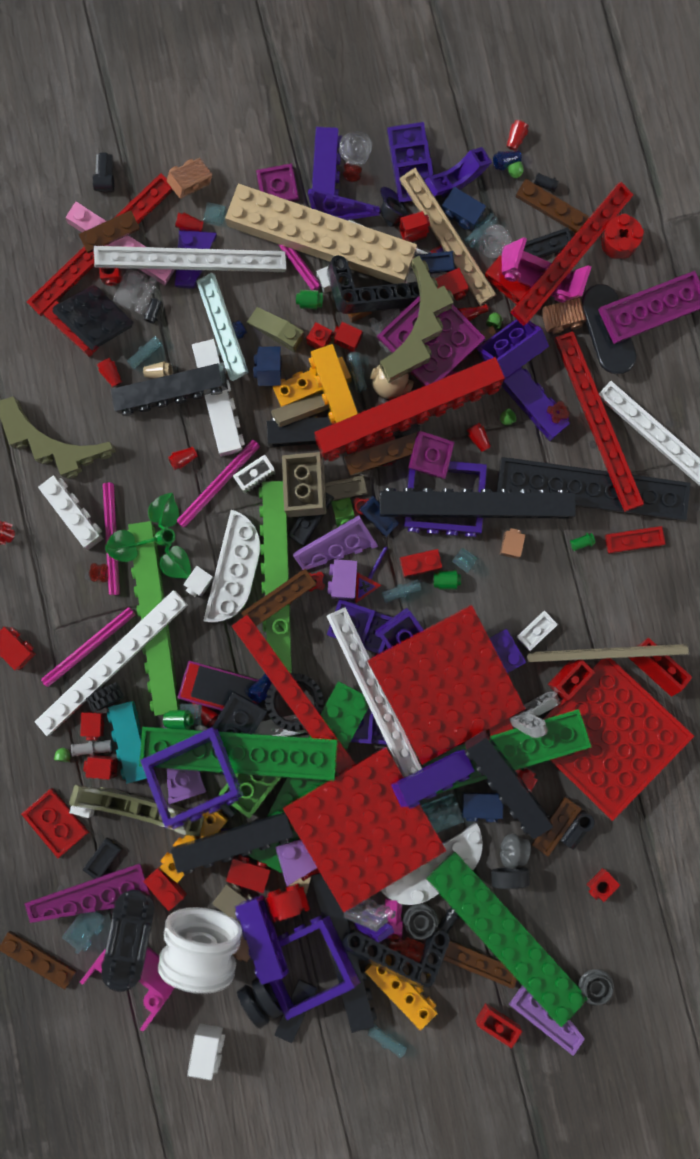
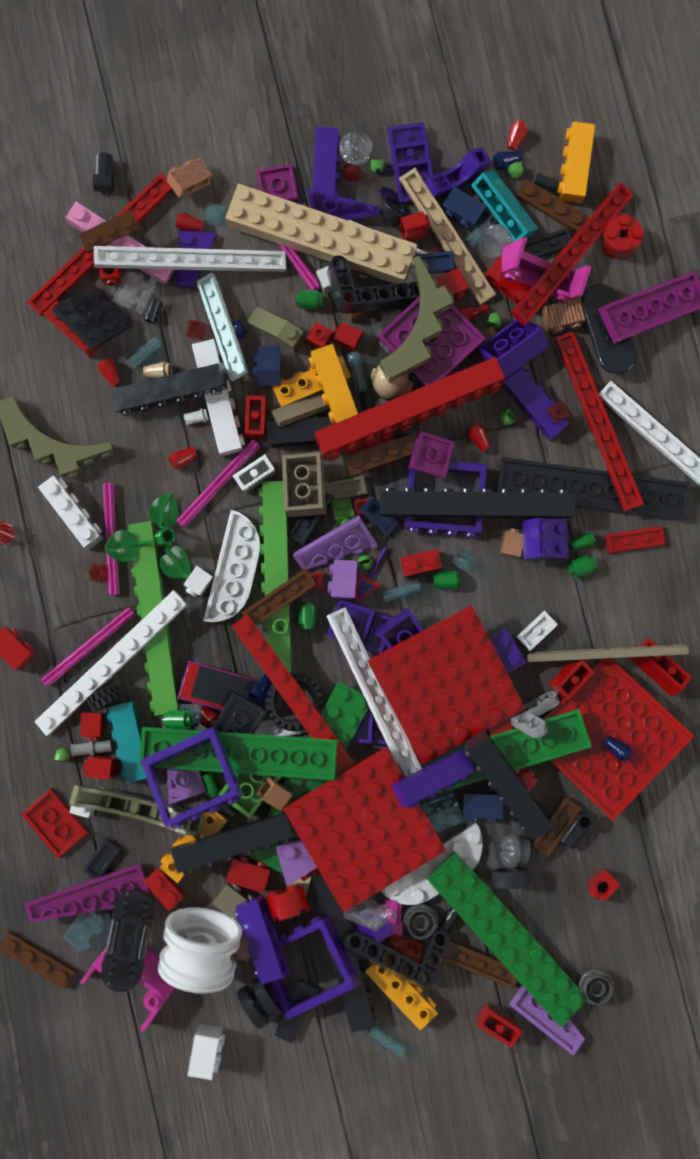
(192, 324): none -> clear red plate
(196, 417): none -> white pin
(210, 785): none -> green pin
(255, 417): none -> red brick
(274, 793): none -> nougat brick
(308, 615): none -> green brick
(366, 566): none -> bright green hinge
(377, 164): none -> bright green hinge
(504, 205): none -> teal brick
(545, 539): none -> dark purple brick
(577, 162): none -> light orange brick
(582, 566): none -> green brick
(618, 748): none -> clear blue cone

